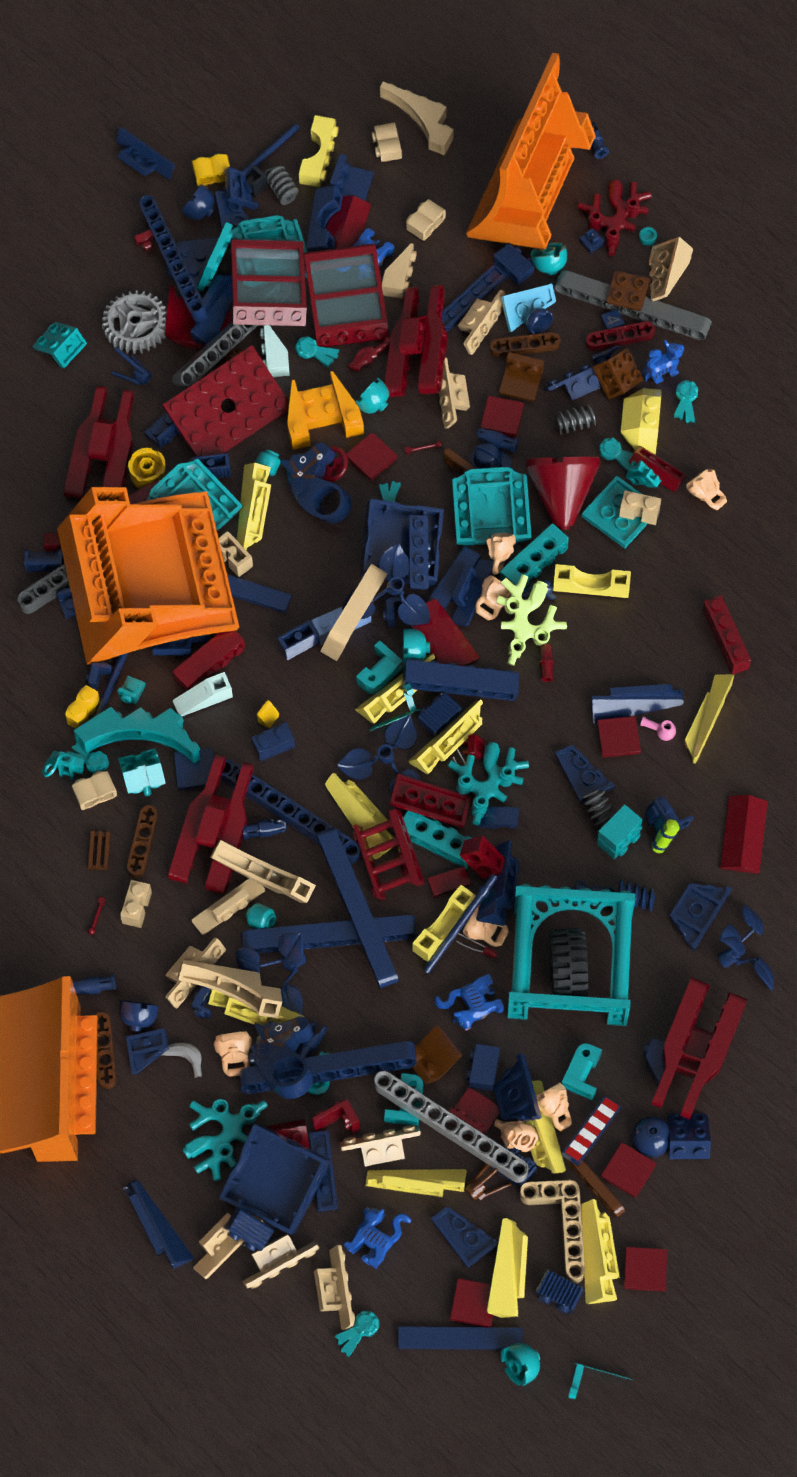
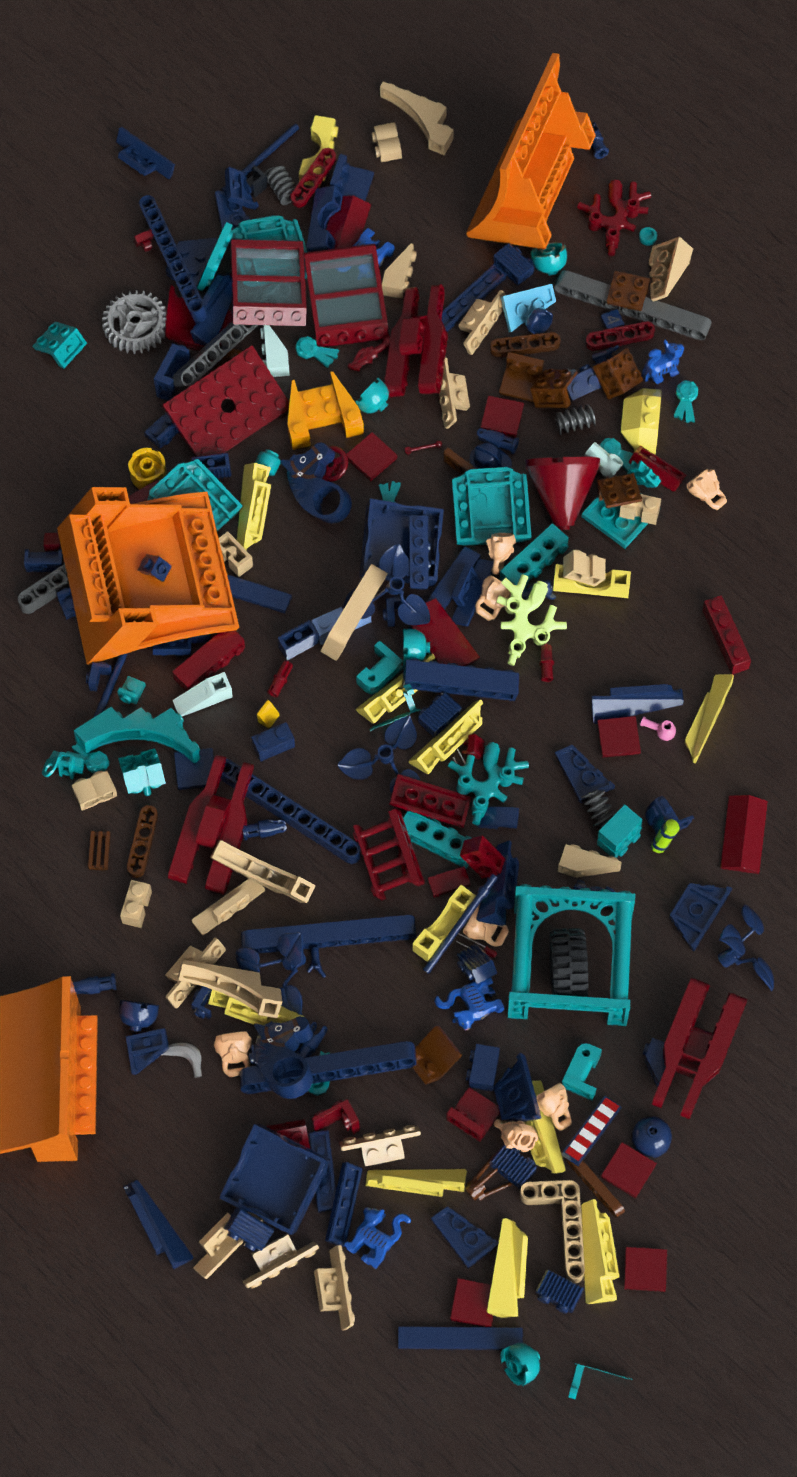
(84, 706): yellow brick -> none
(94, 442): dark red beam -> none
(101, 901): dark red hinge -> none
(105, 1050): reddish brown beam -> none
(141, 374): dark blue plant -> none
(154, 566): none -> dark blue bracket
(176, 358): none -> dark blue panel
(200, 204): dark blue cylinder -> none
(210, 169): yellow brick -> none
(219, 1144): teal plant -> none
(260, 916): teal head -> none
(280, 679): none -> dark red axle
(315, 178): none -> dark red beam
(315, 962): none -> dark blue bar
(343, 1204): none -> dark blue tile
(357, 907): dark blue beam -> none
(358, 809): light yellow wedge -> none
(365, 1324): teal piece -> none
(403, 1117): teal piece -> none
(425, 219): tan brick -> none
(455, 1135): light grey beam -> none
(476, 964): none -> dark blue brick
(551, 388): none -> reddish brown bracket
(583, 863): none -> tan slope
(584, 568): none -> tan brick
(591, 241): dark blue tile -> none
(608, 462): none -> light aqua piece
(619, 490): none -> reddish brown bracket
(641, 896): dark blue piece -> none
(689, 1137): dark blue bracket -> none

